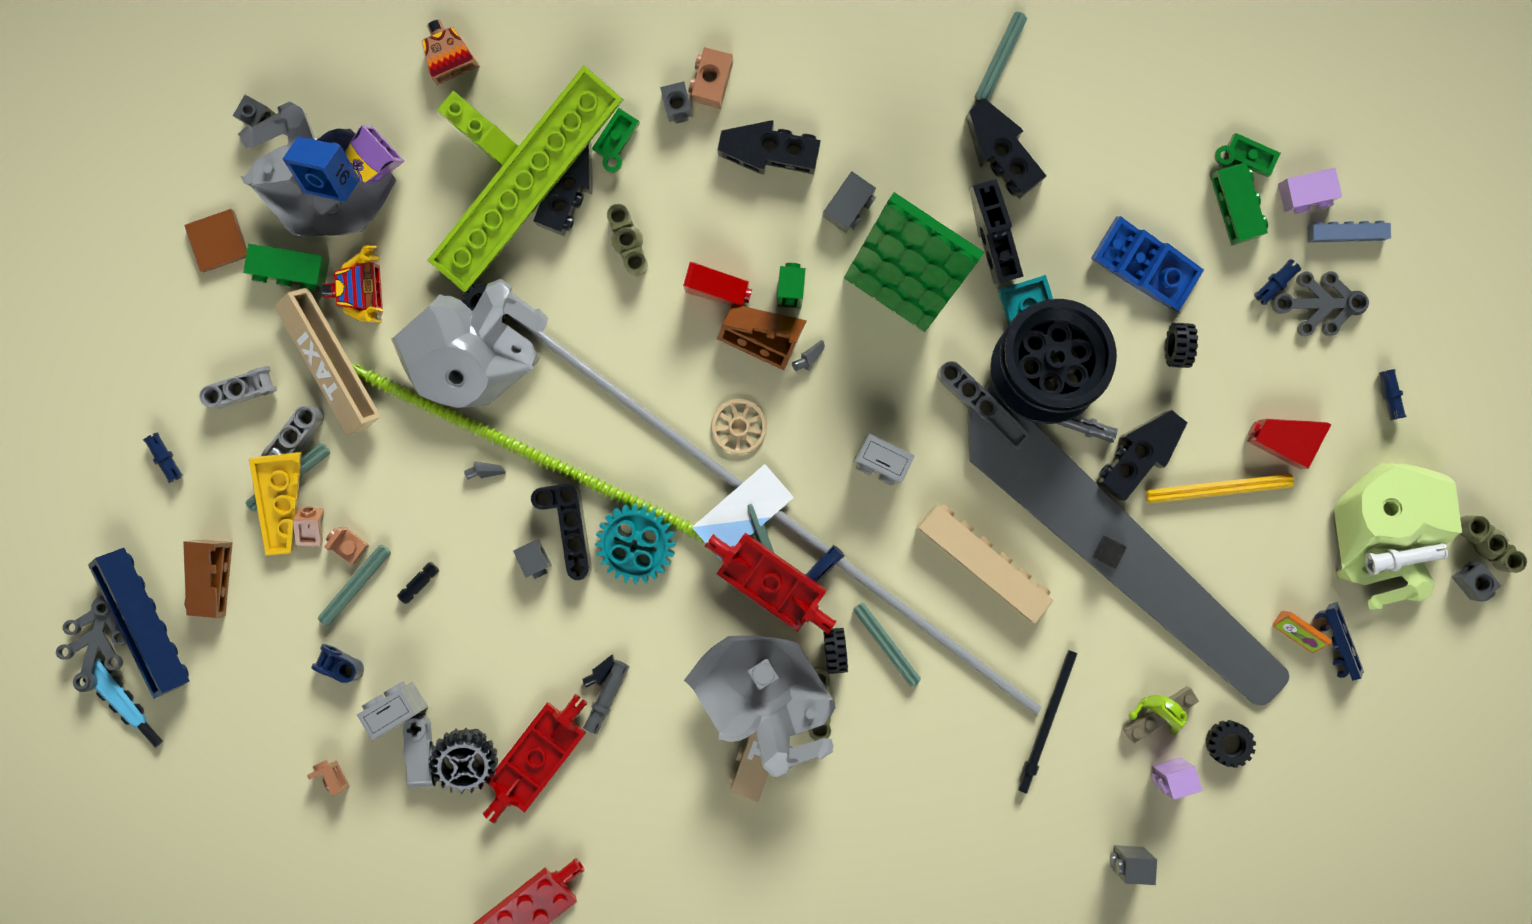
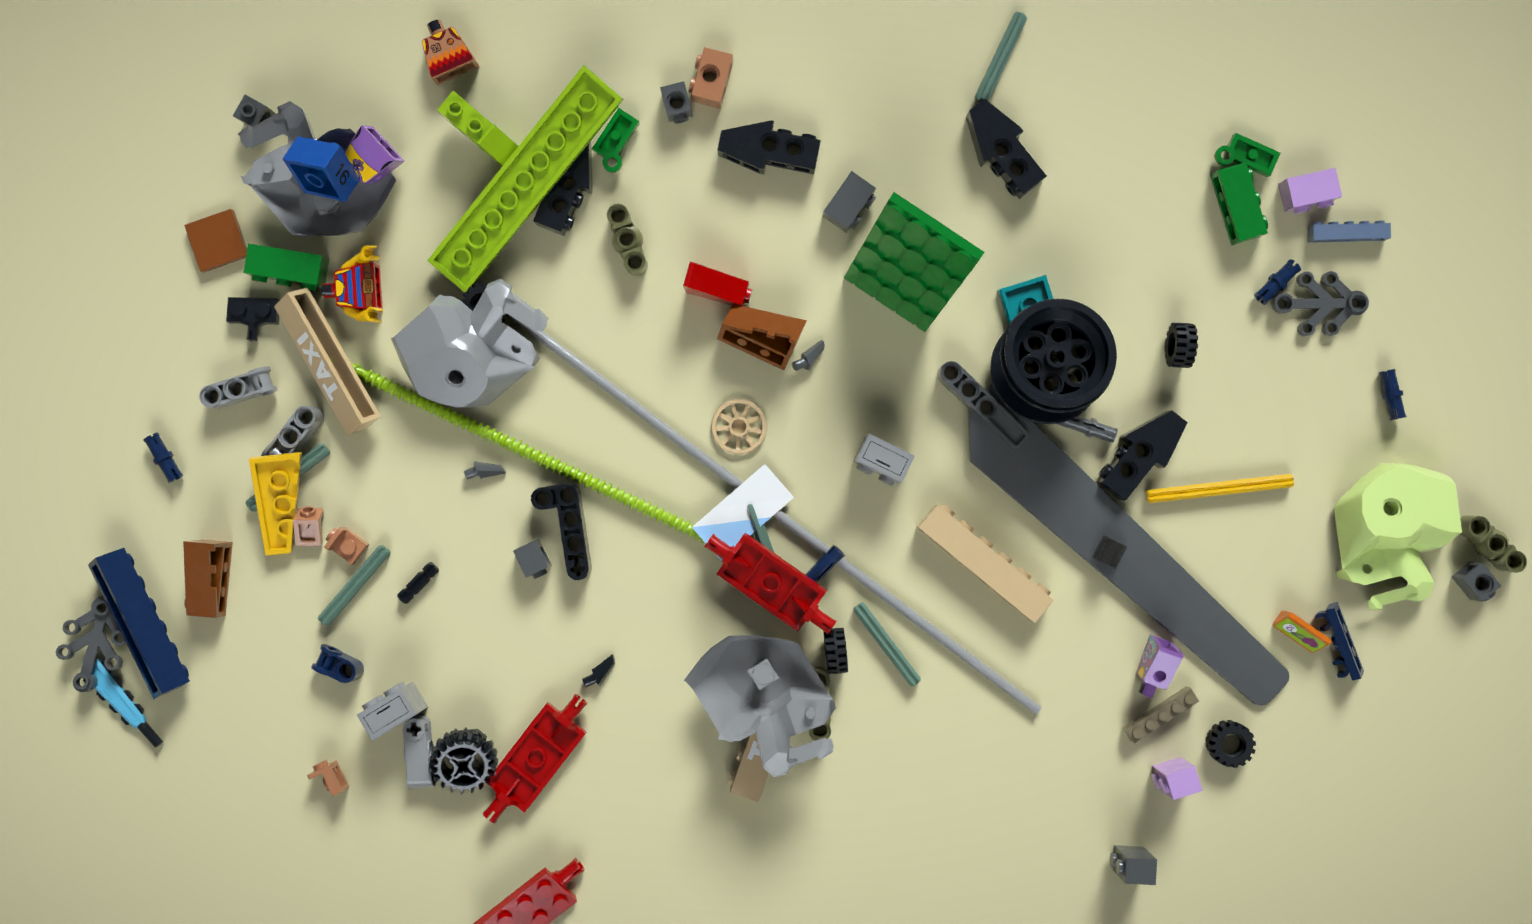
(252, 313): none -> black plate
(608, 692): dark grey pin -> none
(631, 564): teal gear -> none
(791, 286): green brick -> none
(995, 231): black brick -> none
(1031, 766): black bar -> none
(1147, 263): blue slope -> none
(1158, 665): none -> medium lavender torso
(1158, 705): lime helmet -> none
(1289, 439): red slope -> none
(1394, 560): white pin -> none

